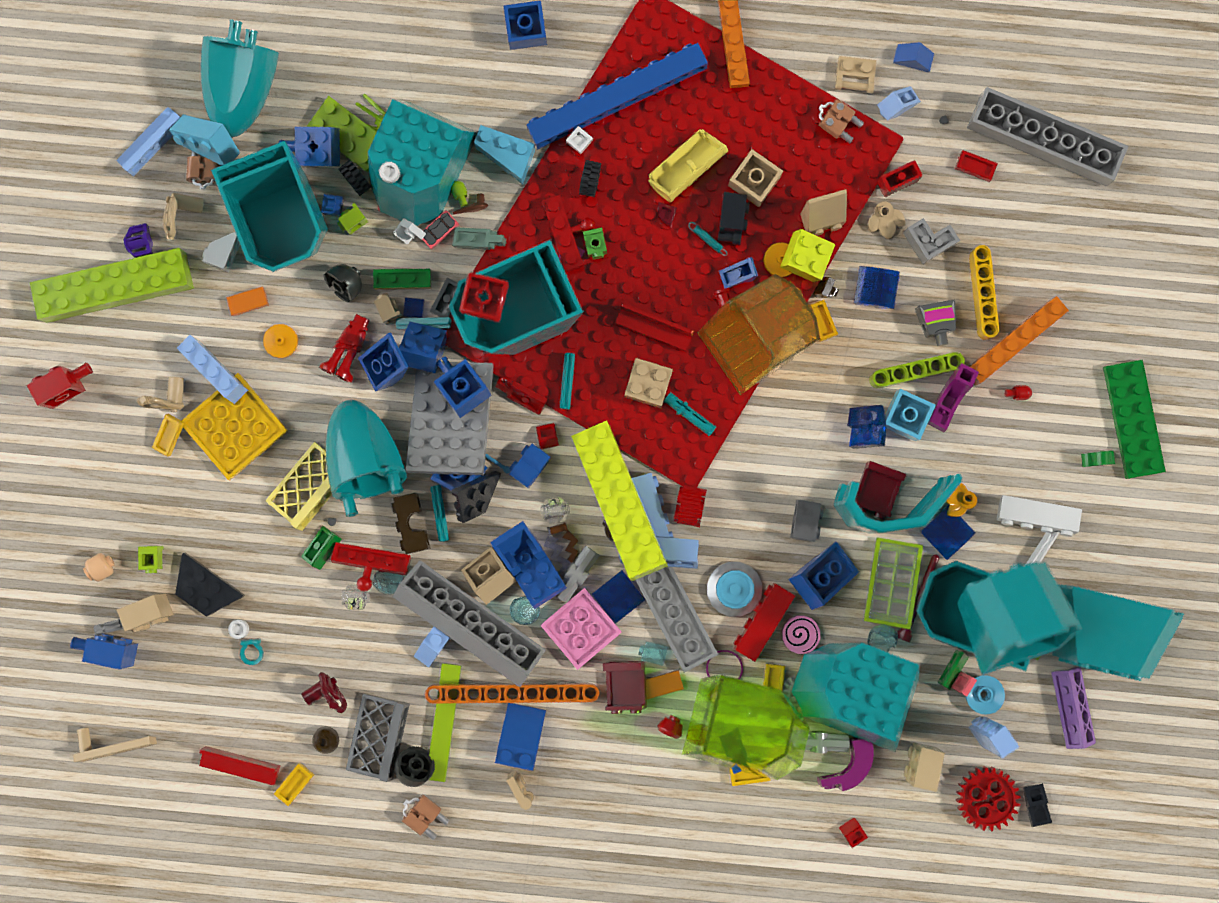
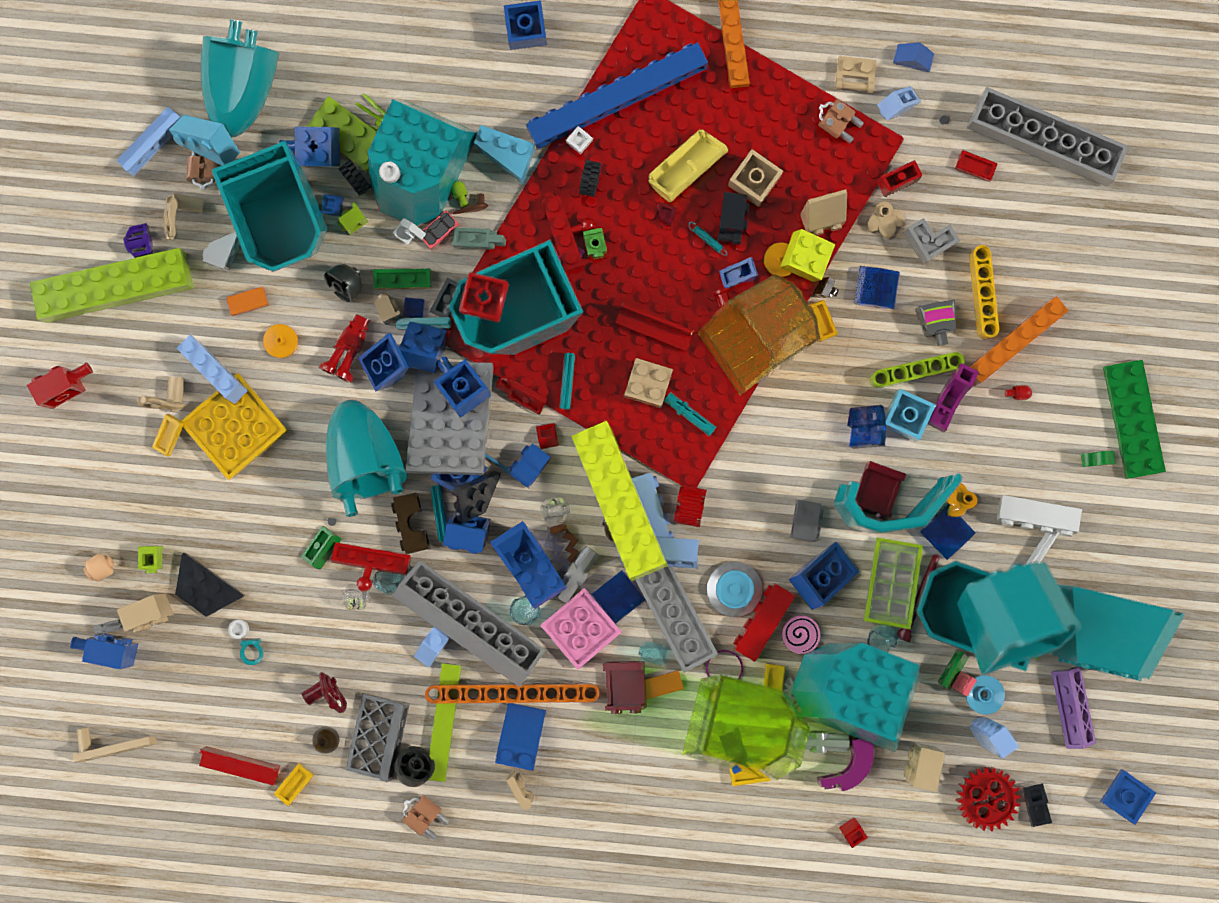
(317, 498): light yellow fence -> none
(468, 535): none -> blue brick
(488, 575): tan slope -> none
(671, 726): red cone -> none
(1128, 796): none -> blue plate

